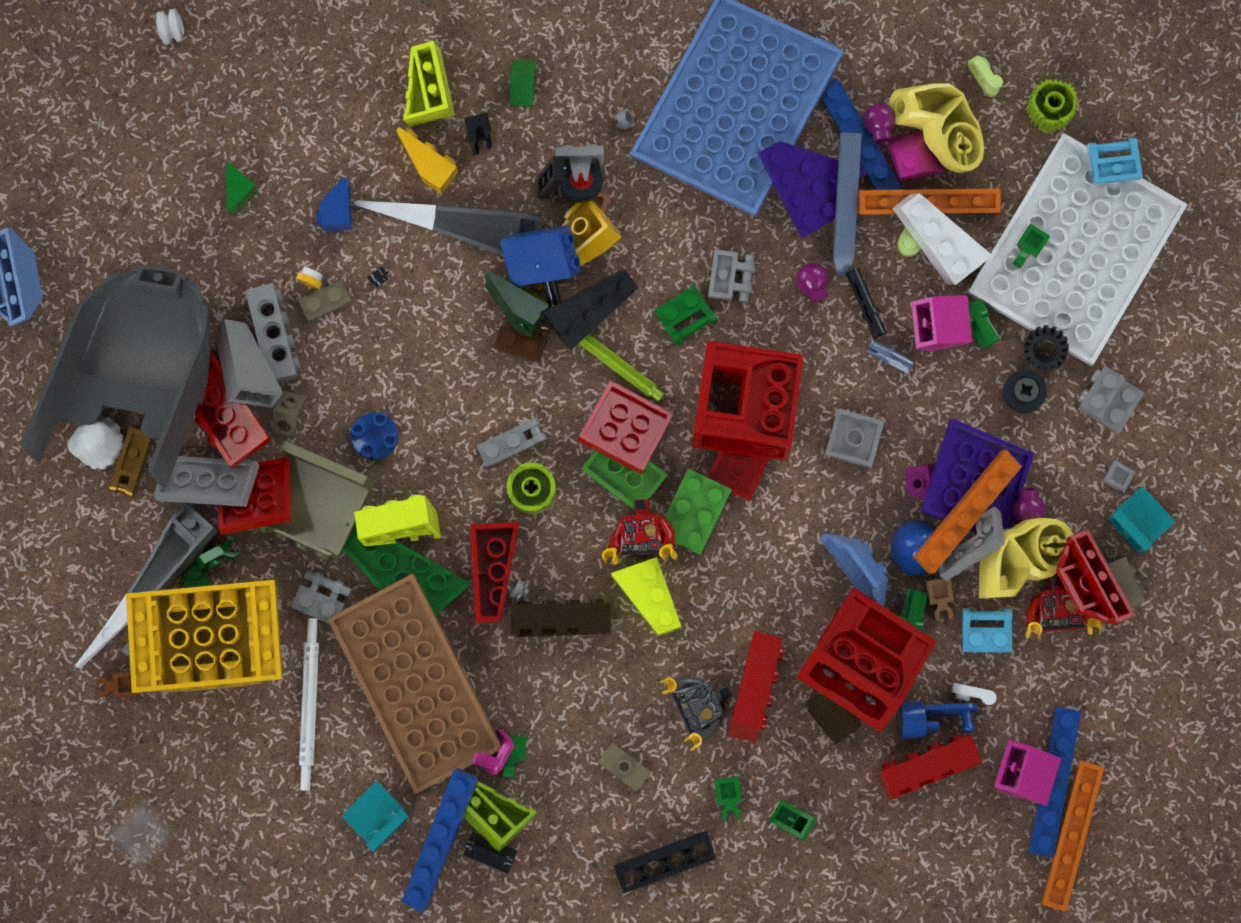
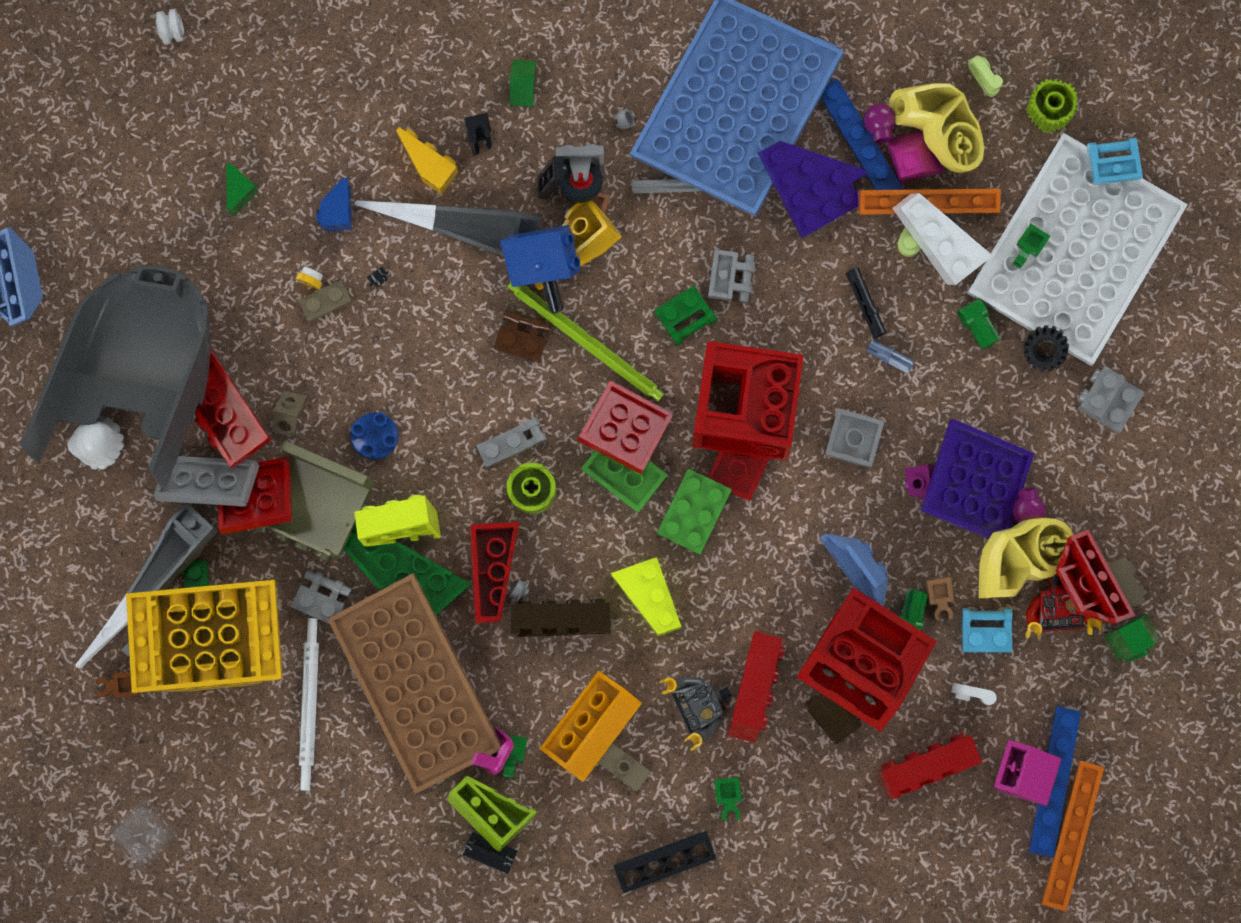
(130, 462): pearl gold plate -> none
(212, 558): green plate -> none
(244, 367): light grey slope -> none
(258, 300): light grey brick -> none
(376, 816): teal bracket -> none
(428, 86): neon yellow wedge -> none
(440, 840): blue plate -> none
(517, 305): dark green slope -> none
(583, 312): black wing -> none
(590, 726): none -> light orange slope
(642, 534): torso -> none
(661, 186): none -> light grey axle
(792, 820): green slope -> none
(812, 281): magenta piece -> none
(846, 201): sand blue piece -> none
(907, 542): blue hair -> none
(912, 721): blue piece -> none
(941, 322): dark pink slope -> none
(967, 511): orange plate -> none
(988, 539): light grey plate -> none
(1017, 396): black wheel -> none
(1118, 476): light grey tile -> none
(1133, 639): none -> green wedge
(1141, 520): teal bracket -> none

